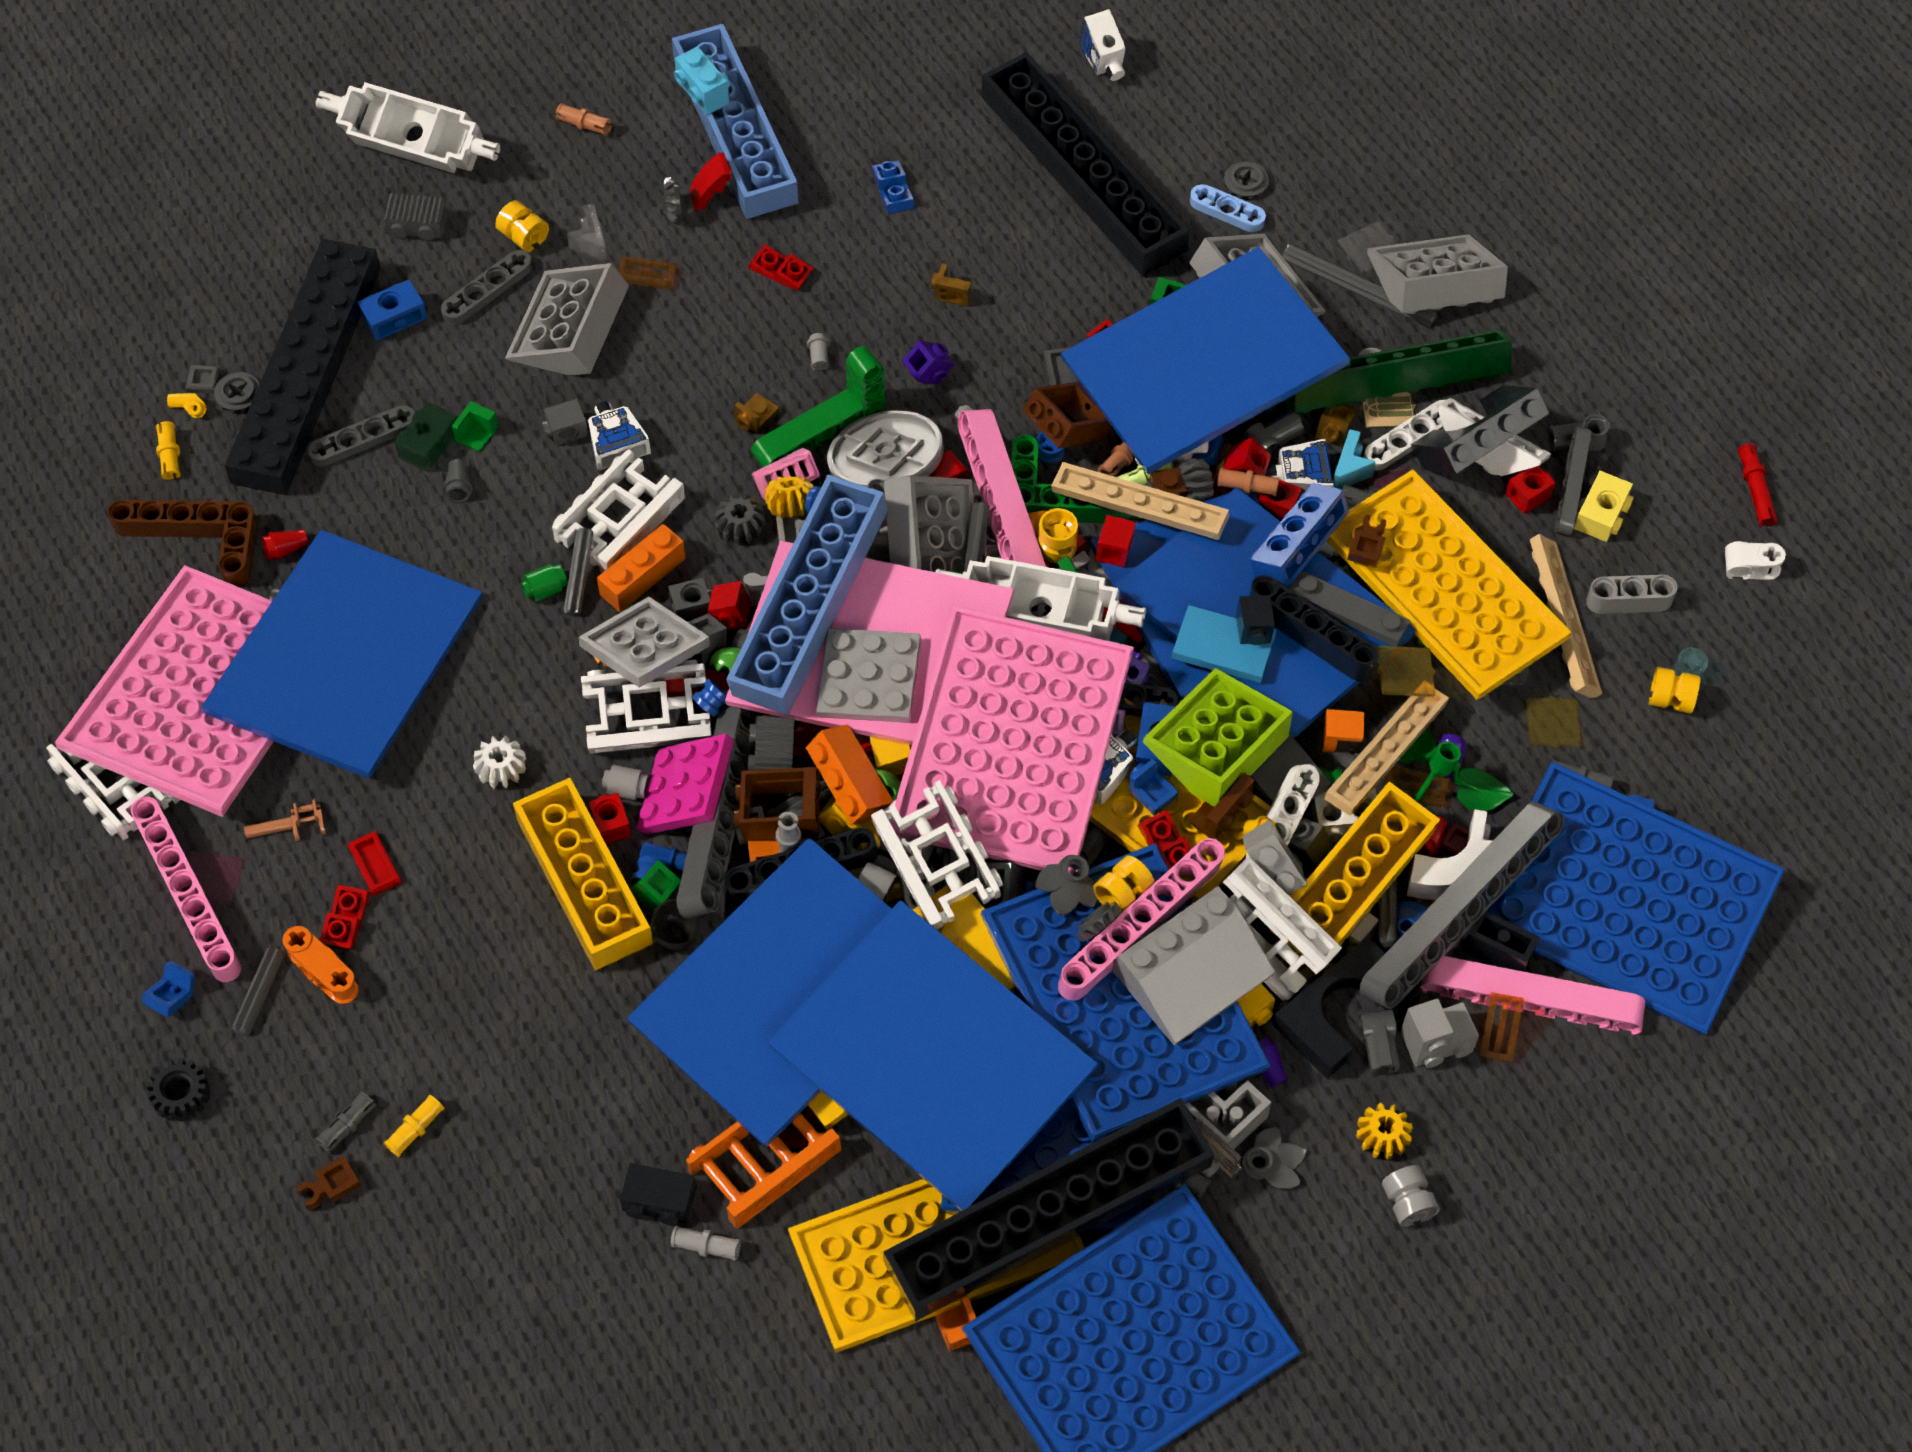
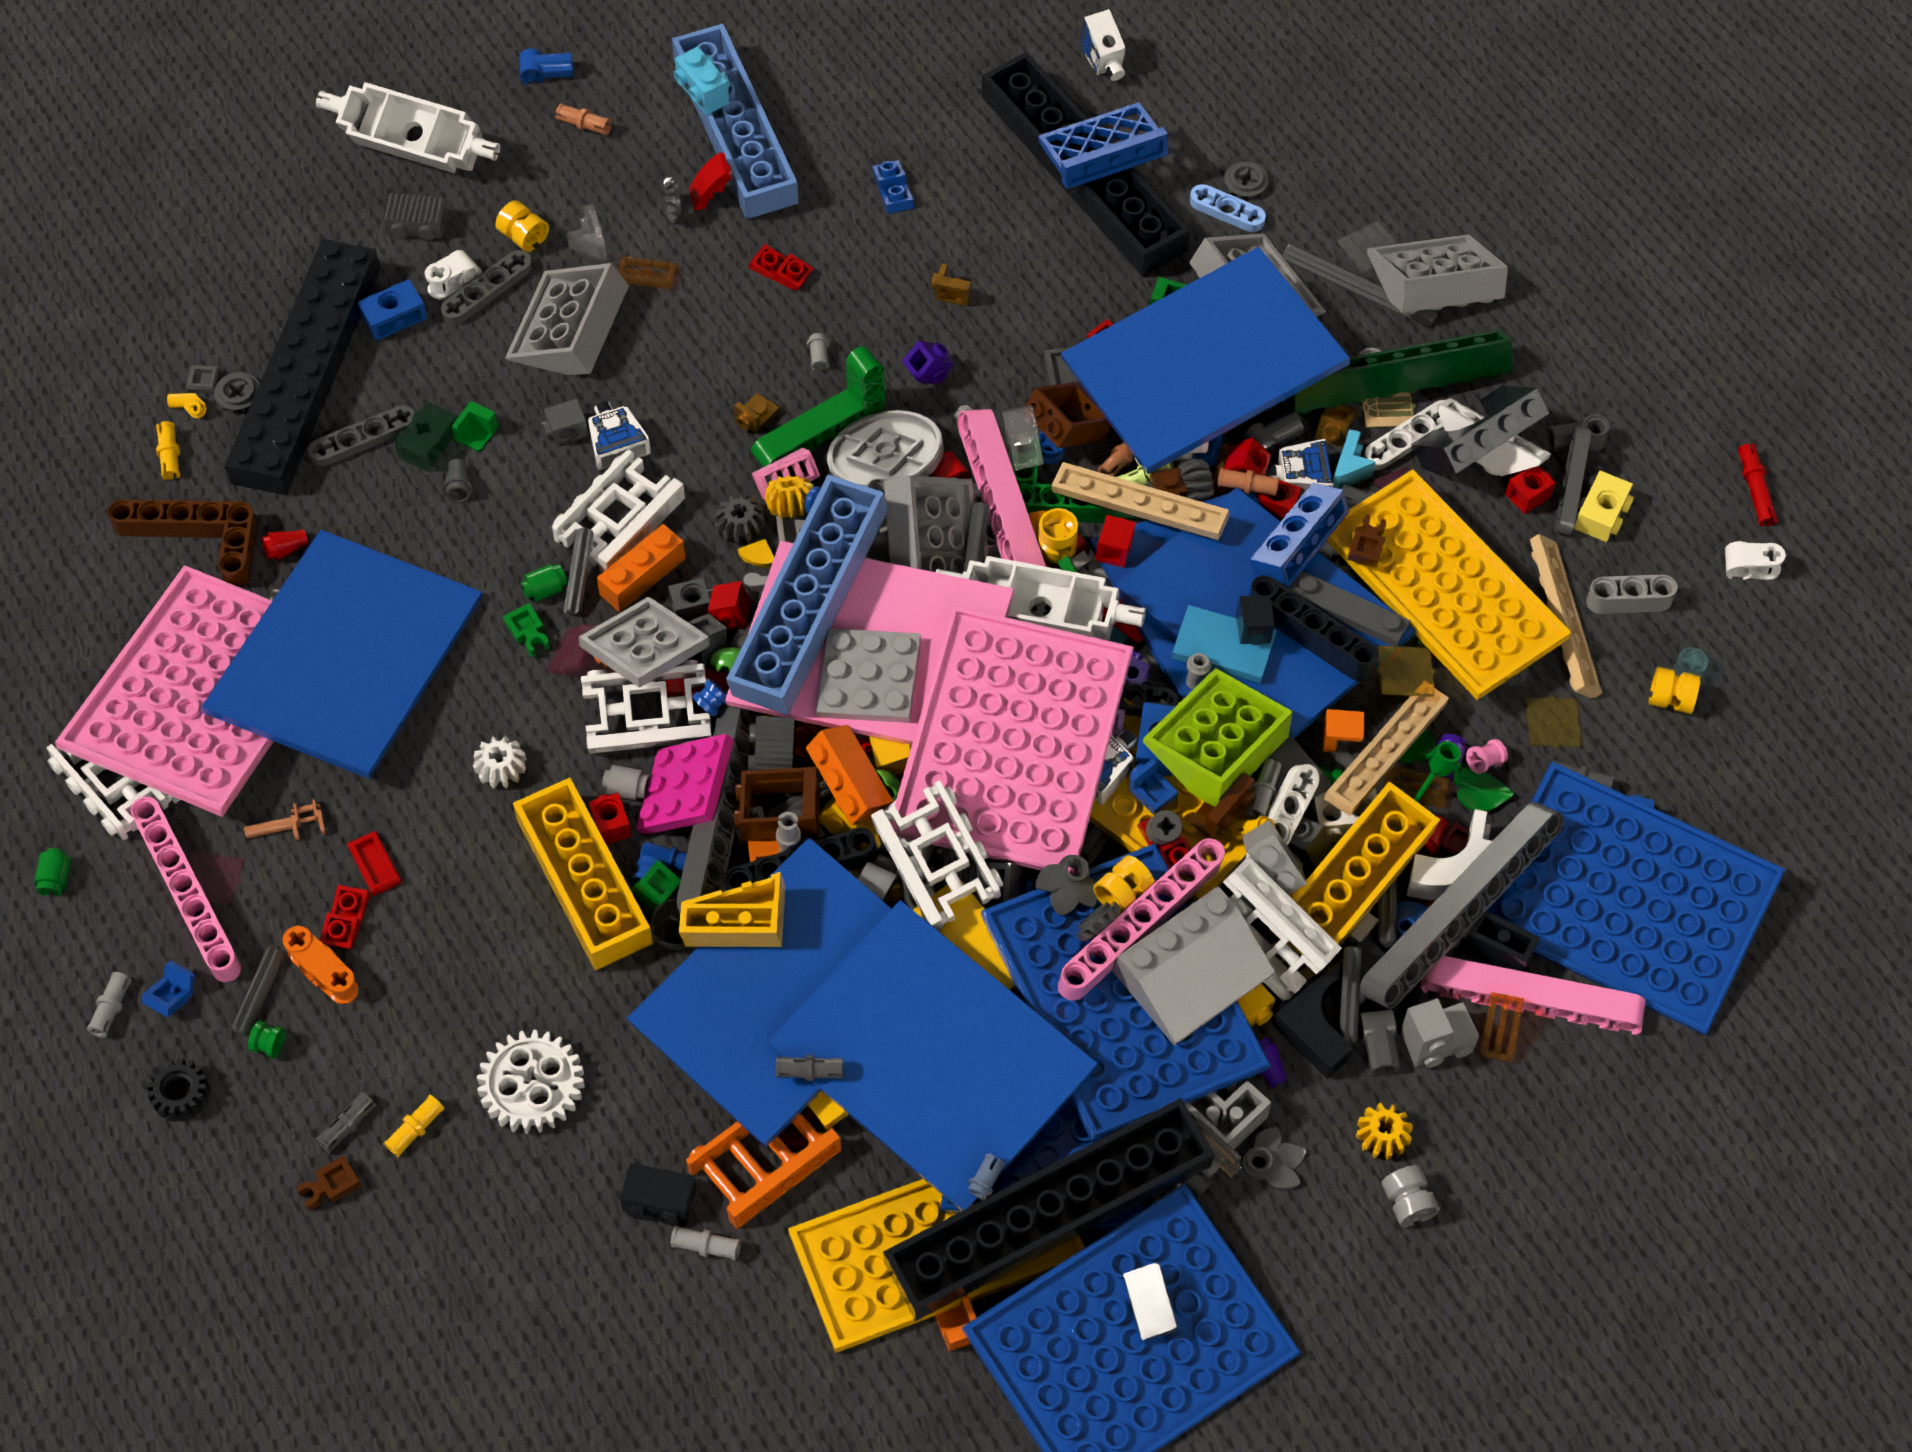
(52, 872): none -> green brick
(109, 1004): none -> light grey pin
(266, 1039): none -> green wheel
(453, 272): none -> white piece
(519, 1106): none -> white gear
(526, 627): none -> green plate
(537, 66): none -> blue piece
(569, 654): none -> clear pink piece
(736, 917): none -> yellow wedge
(757, 554): none -> yellow tile
(809, 1067): none -> dark grey pin
(984, 1179): none -> sand blue pin
(1022, 438): none -> clear slope
(1107, 157): none -> blue fence
(1150, 1302): none -> slope
(1159, 832): none -> dark grey wheel
(1198, 666): none -> light grey pin
(1264, 789): none -> light grey axle
(1350, 993): none -> dark grey axle
(1483, 757): none -> bright pink bush

